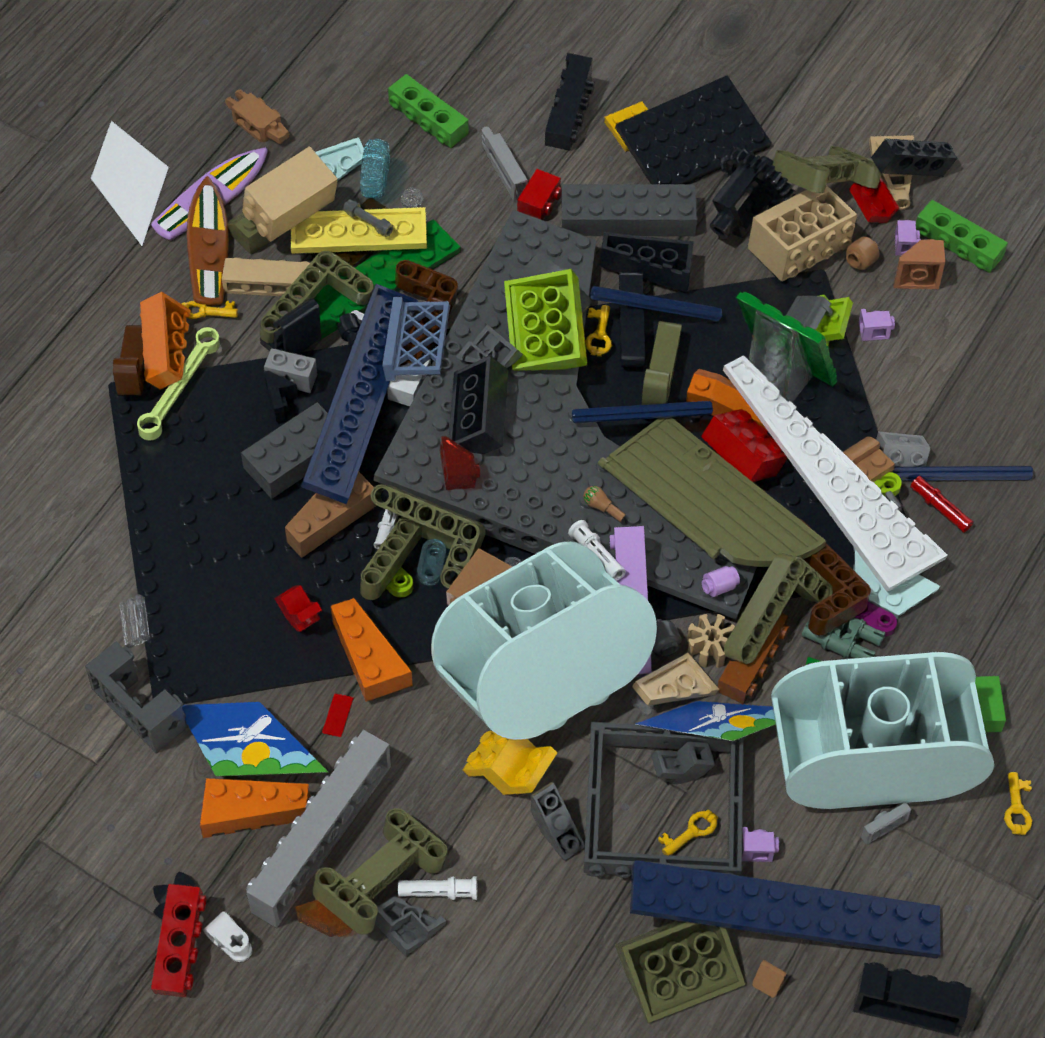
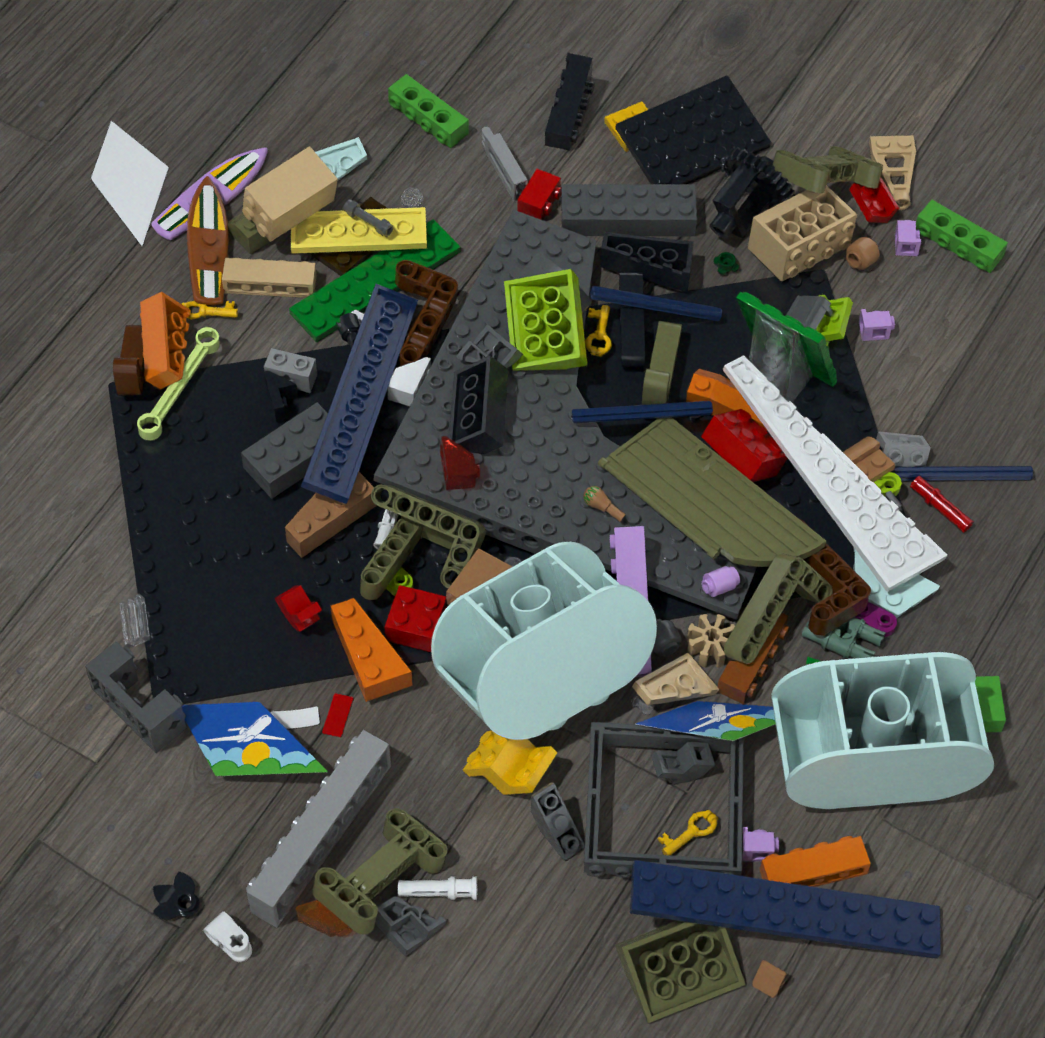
(177, 899): red brick -> none
(250, 804): orange wedge -> none
(257, 118): medium nougat hinge -> none
(297, 718): none -> white sticker
(298, 329): black piece -> none
(306, 289): olive beam -> none
(375, 168): clear light blue gear -> none
(398, 338): sand blue fence -> none
(414, 617): none -> red brick
(430, 563): clear light blue plate -> none
(593, 541): white pin -> none
(723, 259): none -> dark green plate
(818, 865): none -> orange brick
(885, 823): light grey plate -> none
(912, 999): black piece -> none
(914, 157): black brick -> none
(921, 266): nougat slope -> none
(1016, 807): yellow piece -> none

